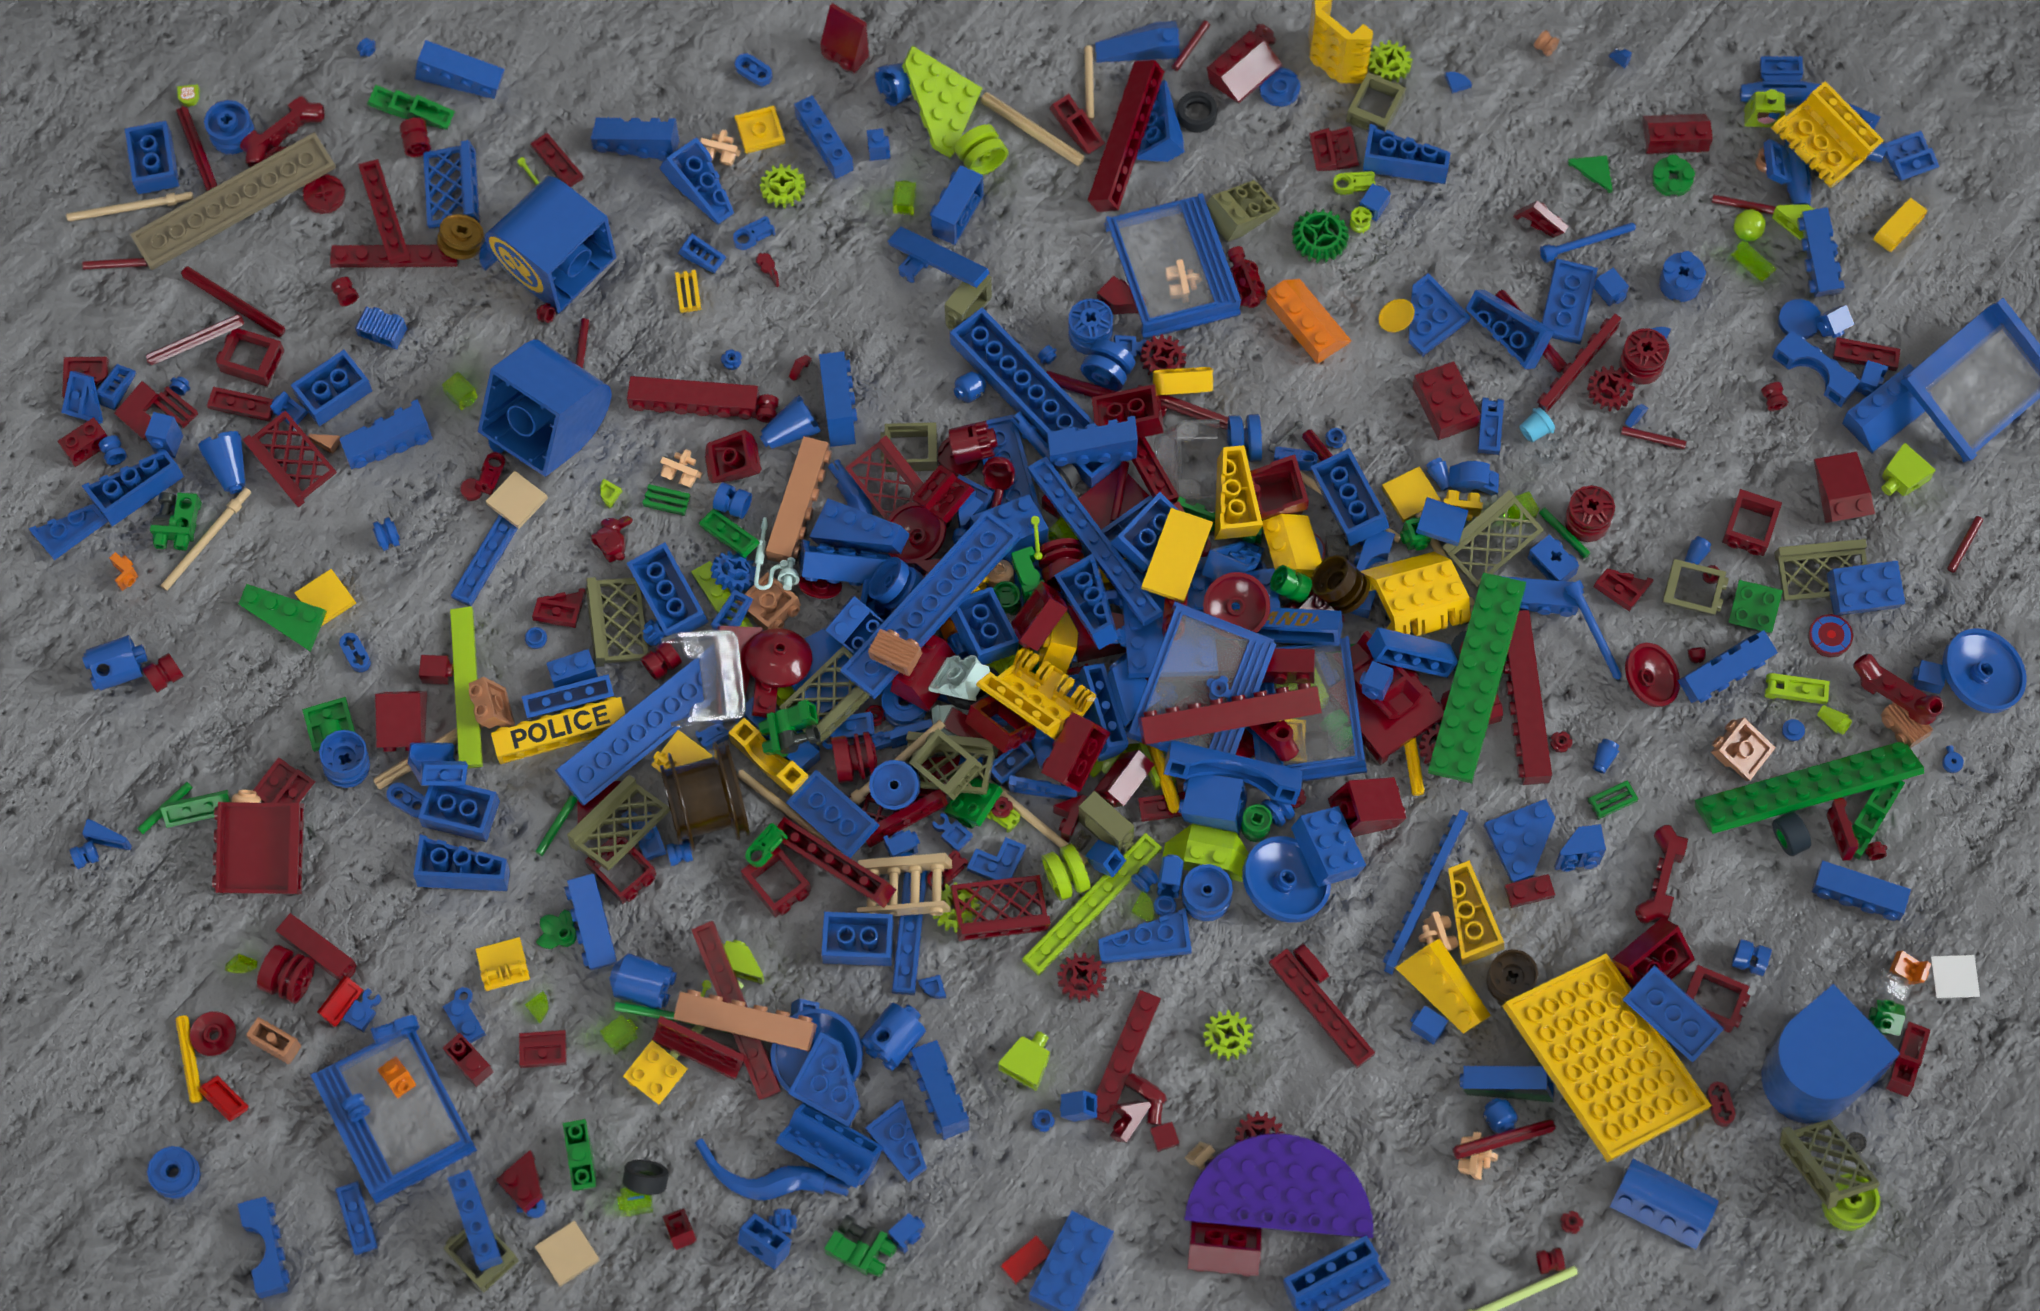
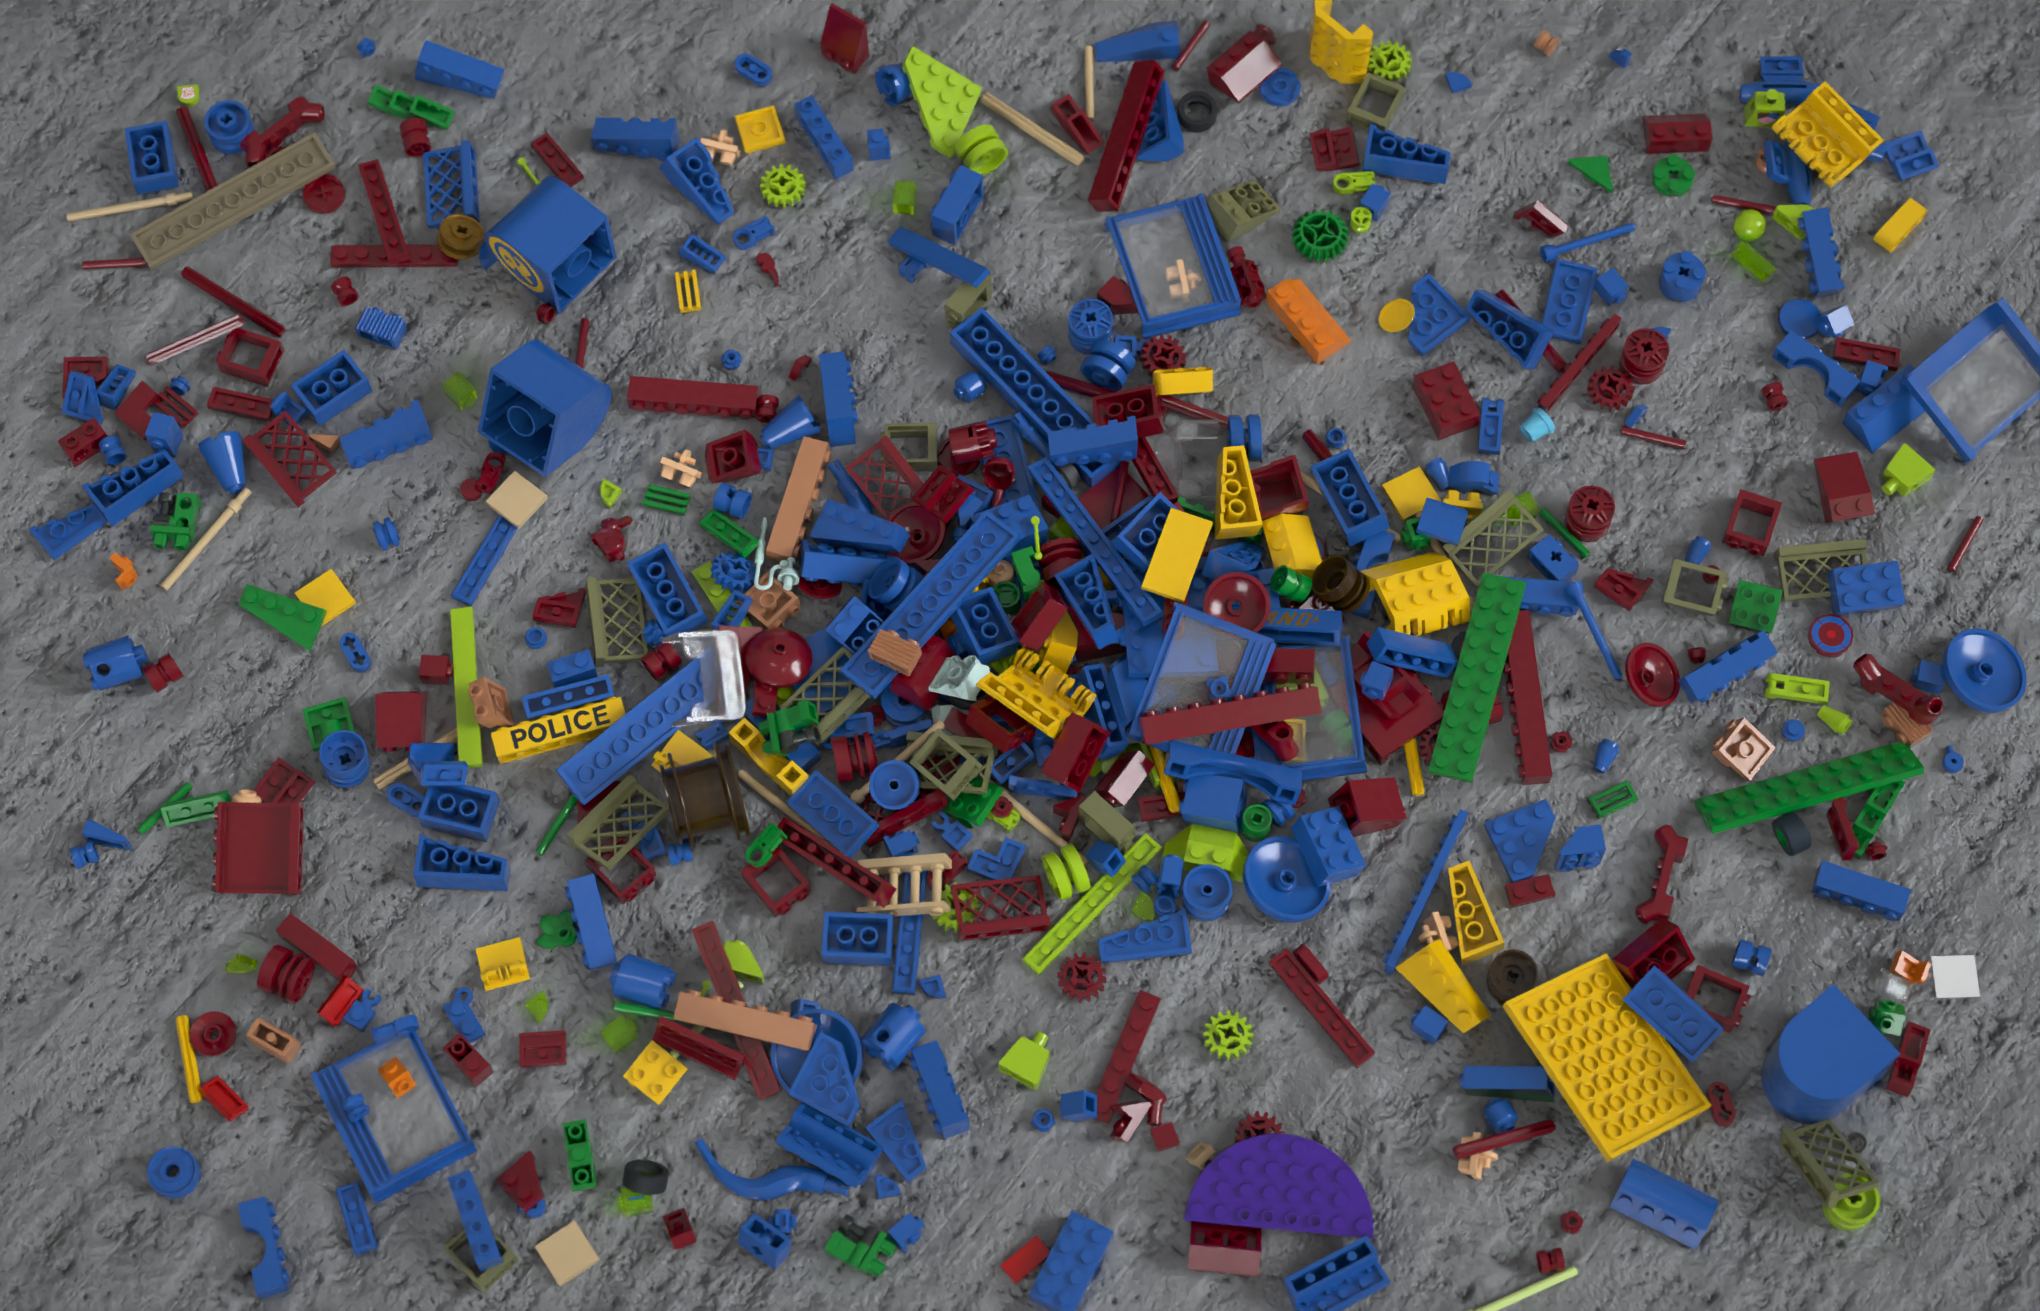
(766, 458): none -> blue tile
(886, 1187): none -> blue tile
(1301, 455): blue piece -> none

